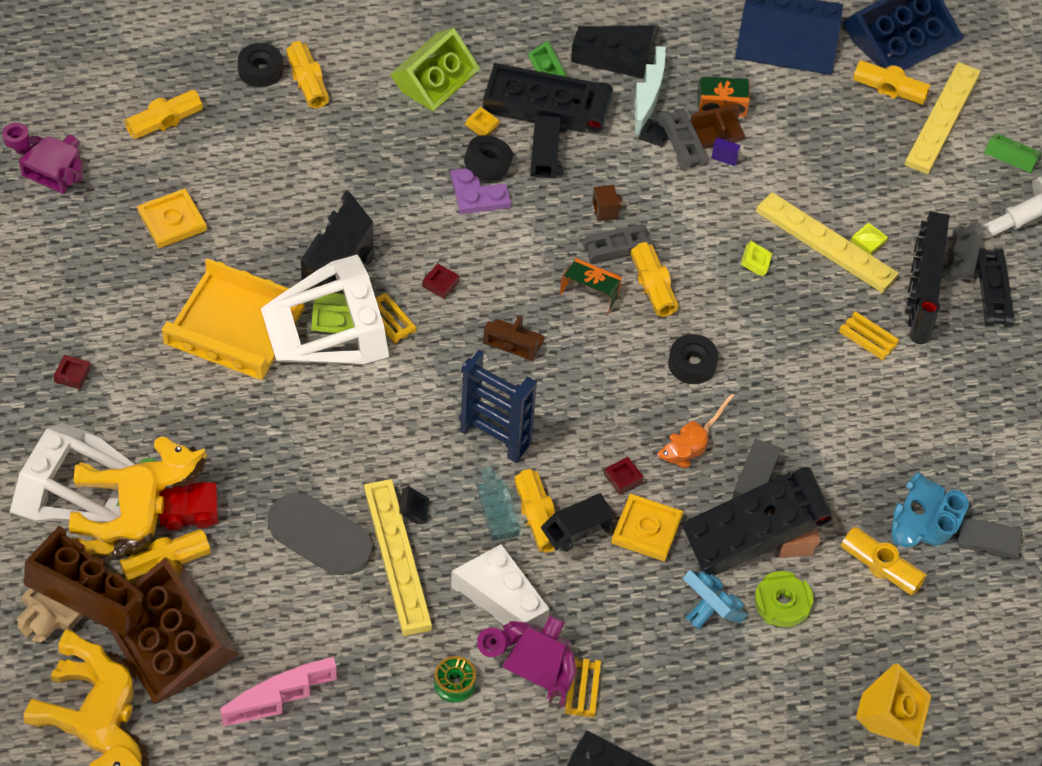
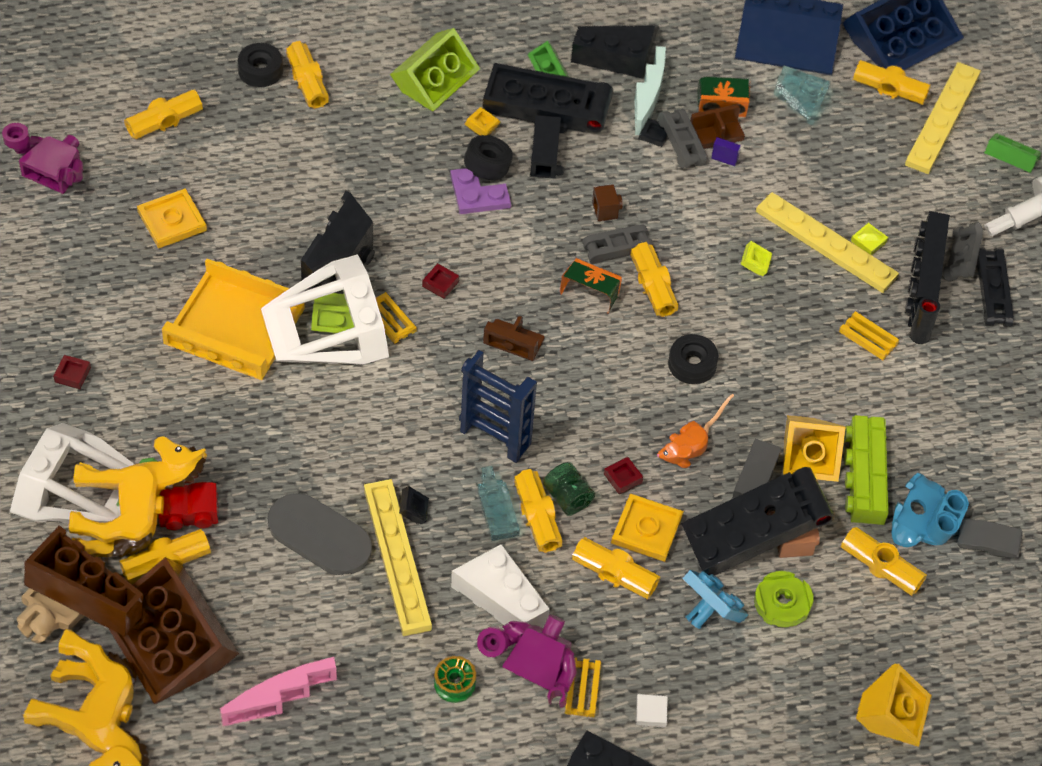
(569, 488): none -> clear green wheel
(578, 522): black brick -> none
(616, 567): none -> yellow piece
(651, 710): none -> white tile
(802, 92): none -> clear light blue slope
(813, 445): none -> yellow slope
(867, 470): none -> lime brick

